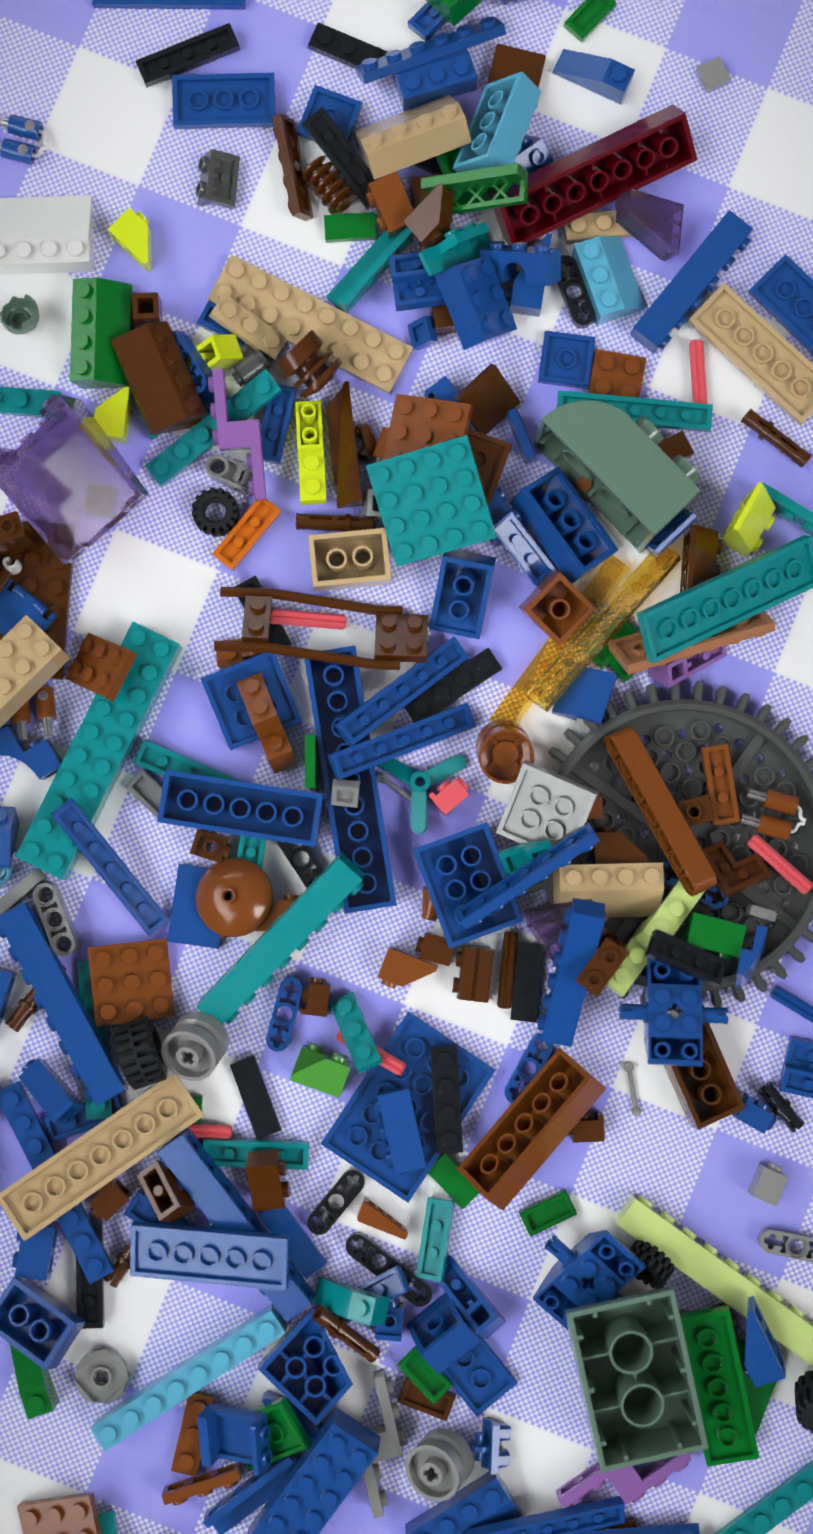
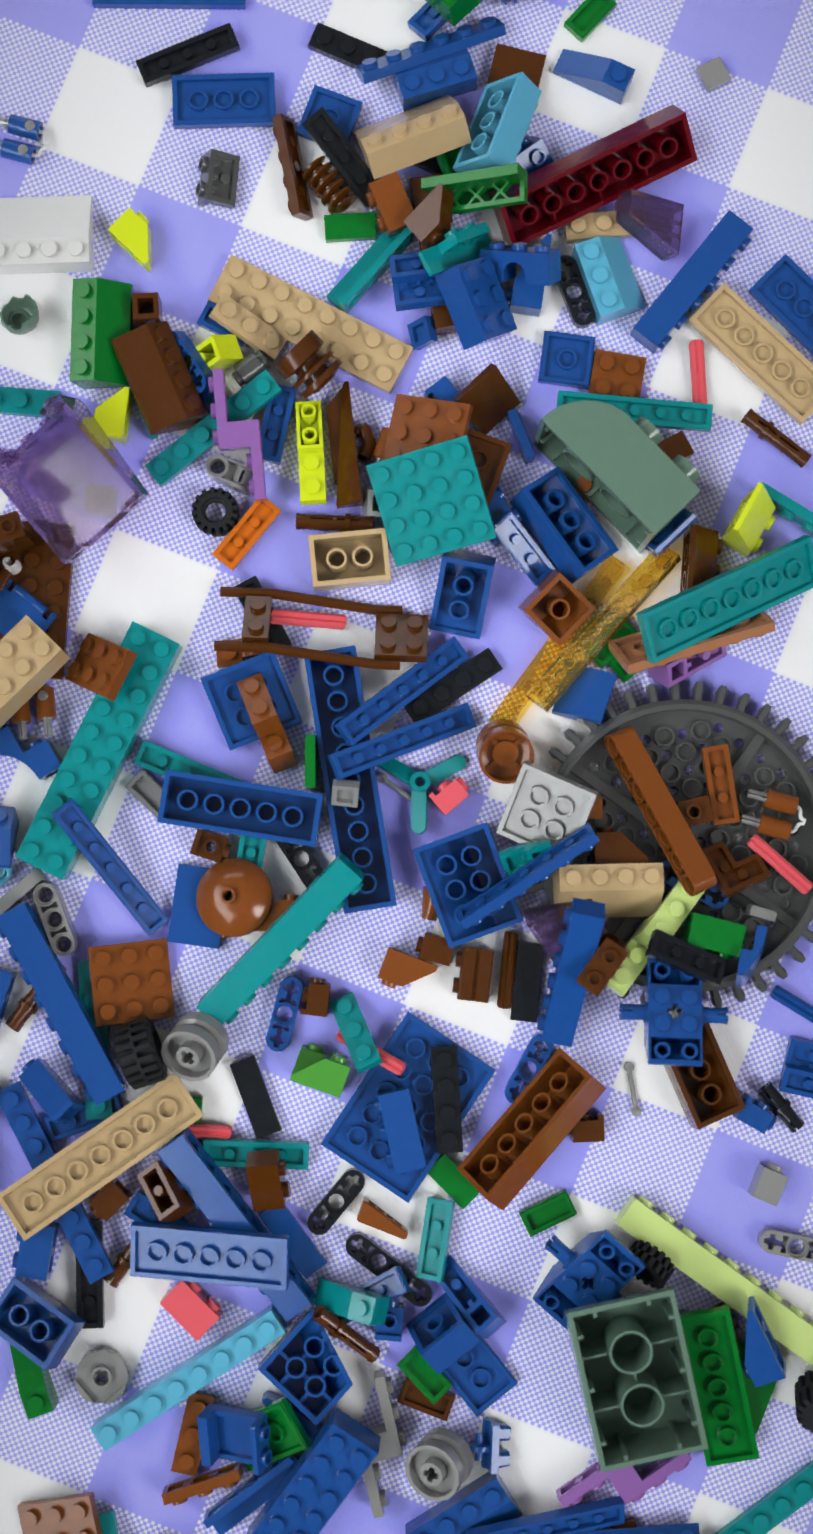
(191, 1308): none -> coral brick

